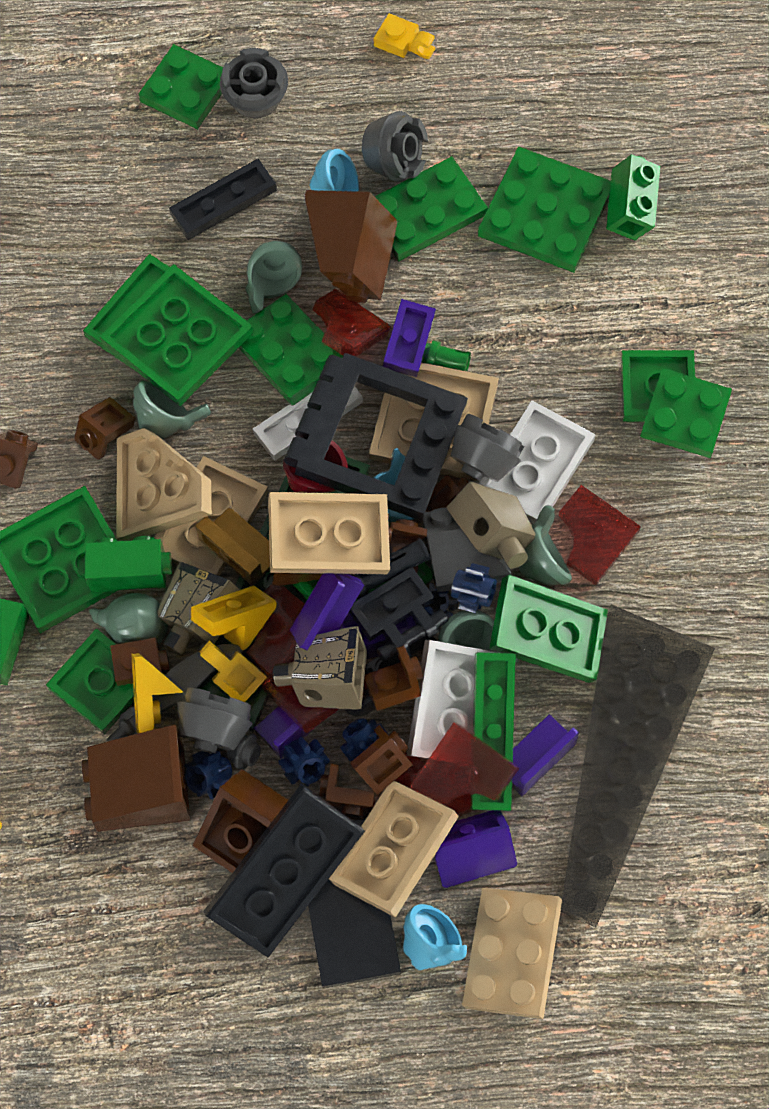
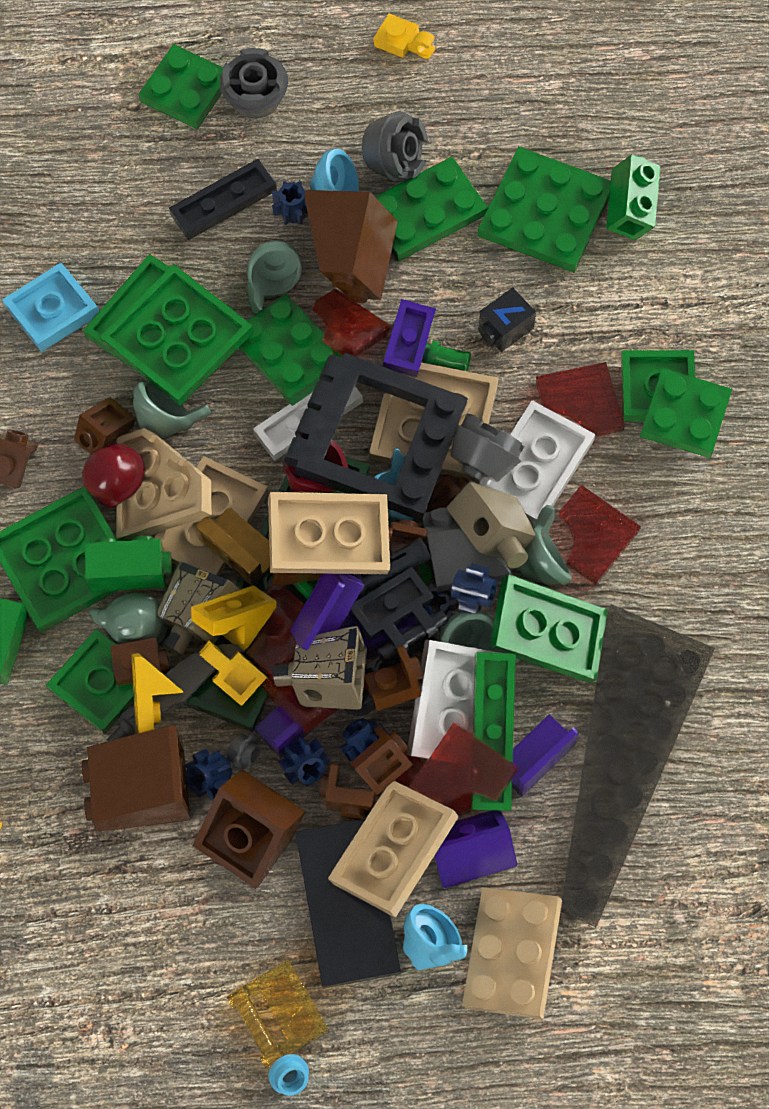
(51, 307): none -> medium azure plate
(113, 474): none -> dark red helmet
(212, 720): dark grey cone -> none
(284, 871): black tile -> none
(290, 202): none -> dark blue gear
(290, 1007): none -> clear yellow plate
(295, 1080): none -> medium azure plate
(506, 320): none -> black brick
(584, 396): none -> clear red tile

